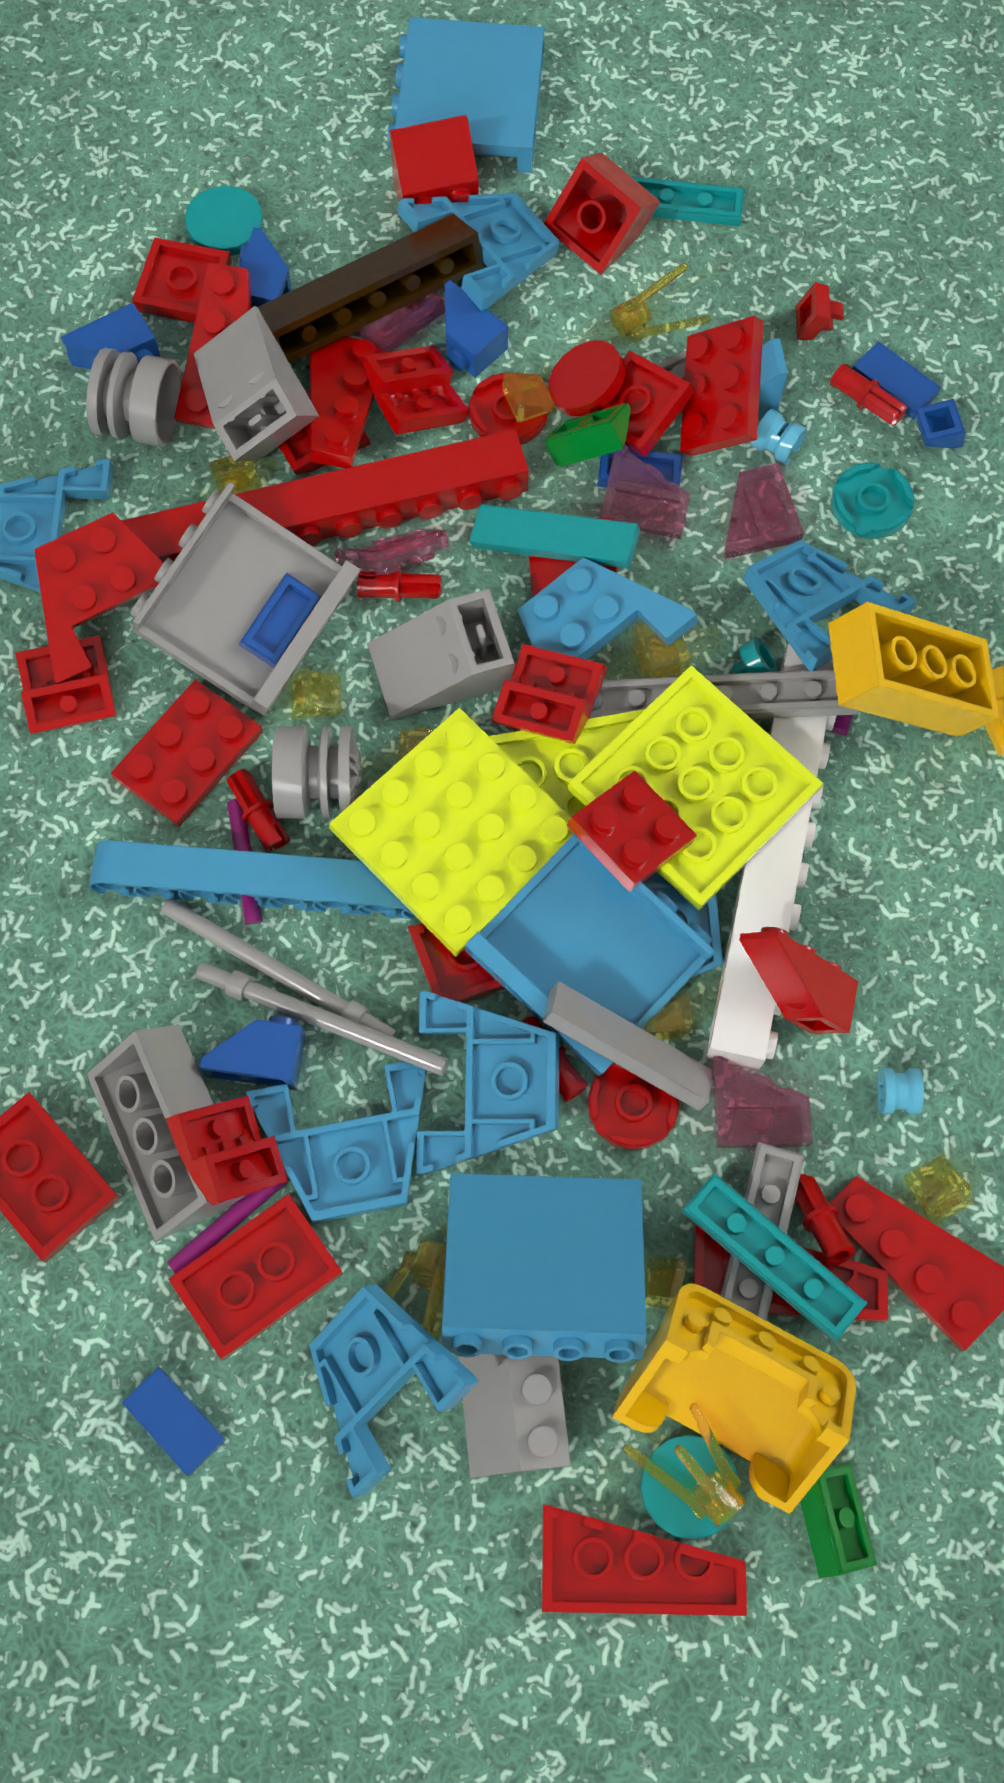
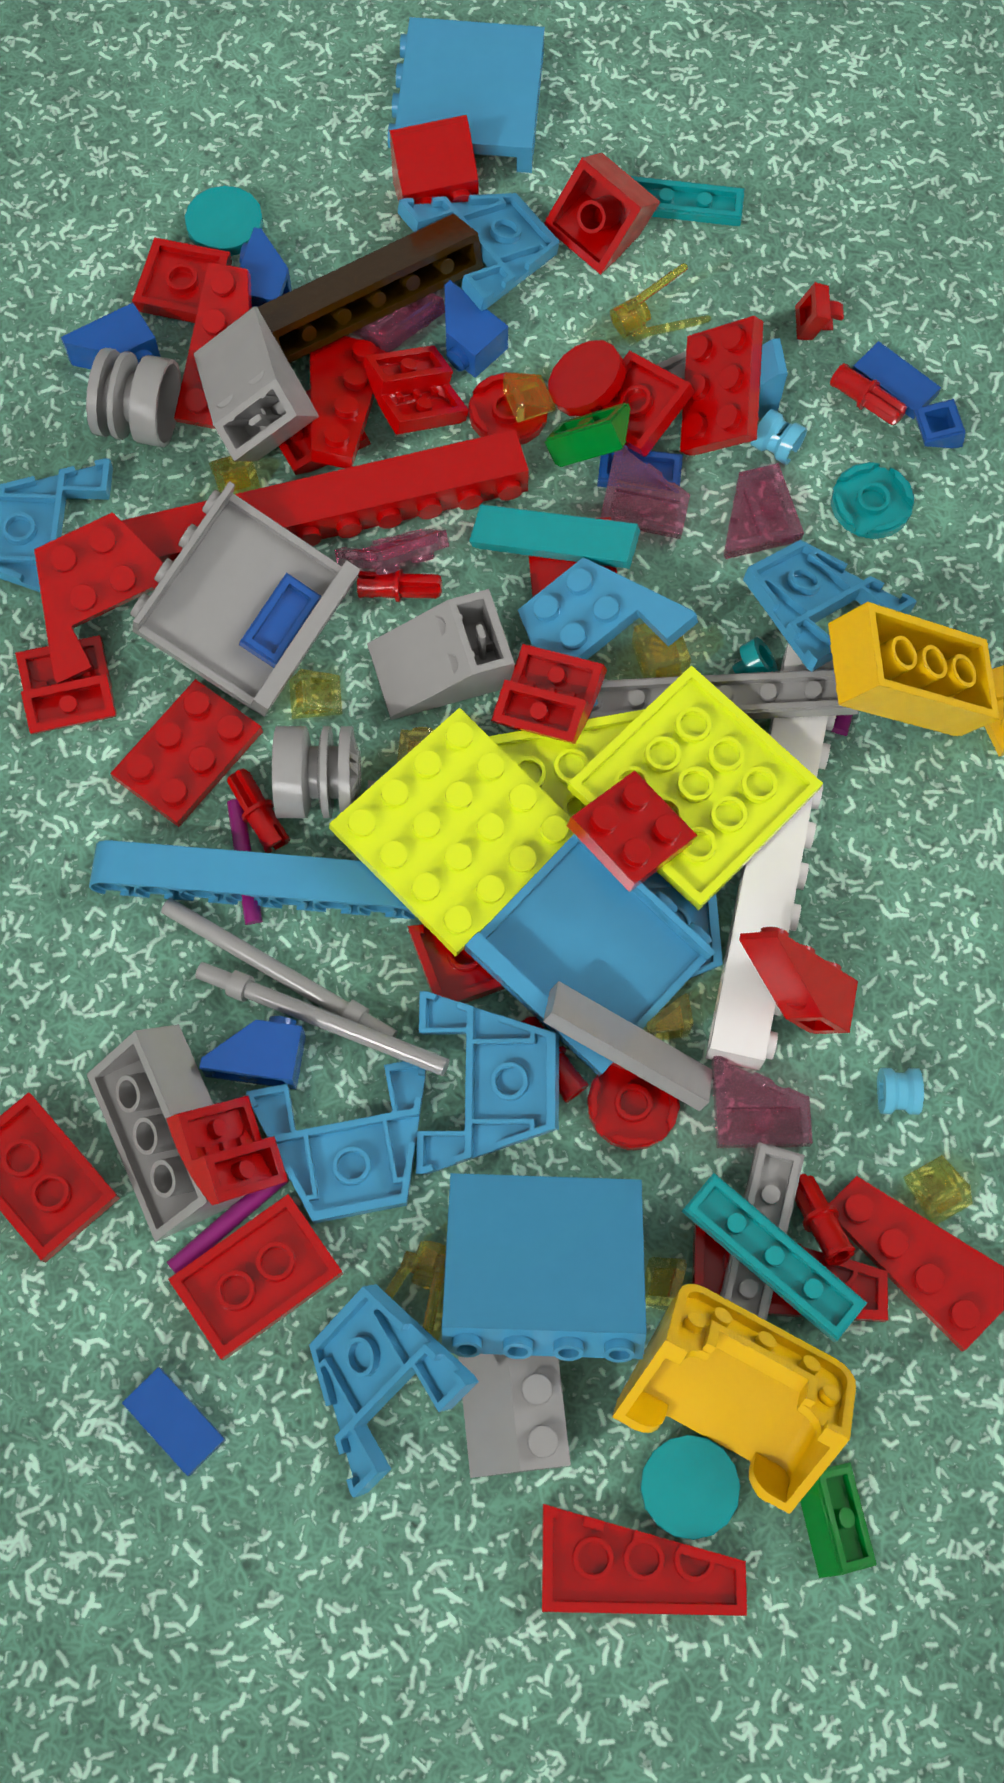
(716, 1493): clear yellow plant -> none

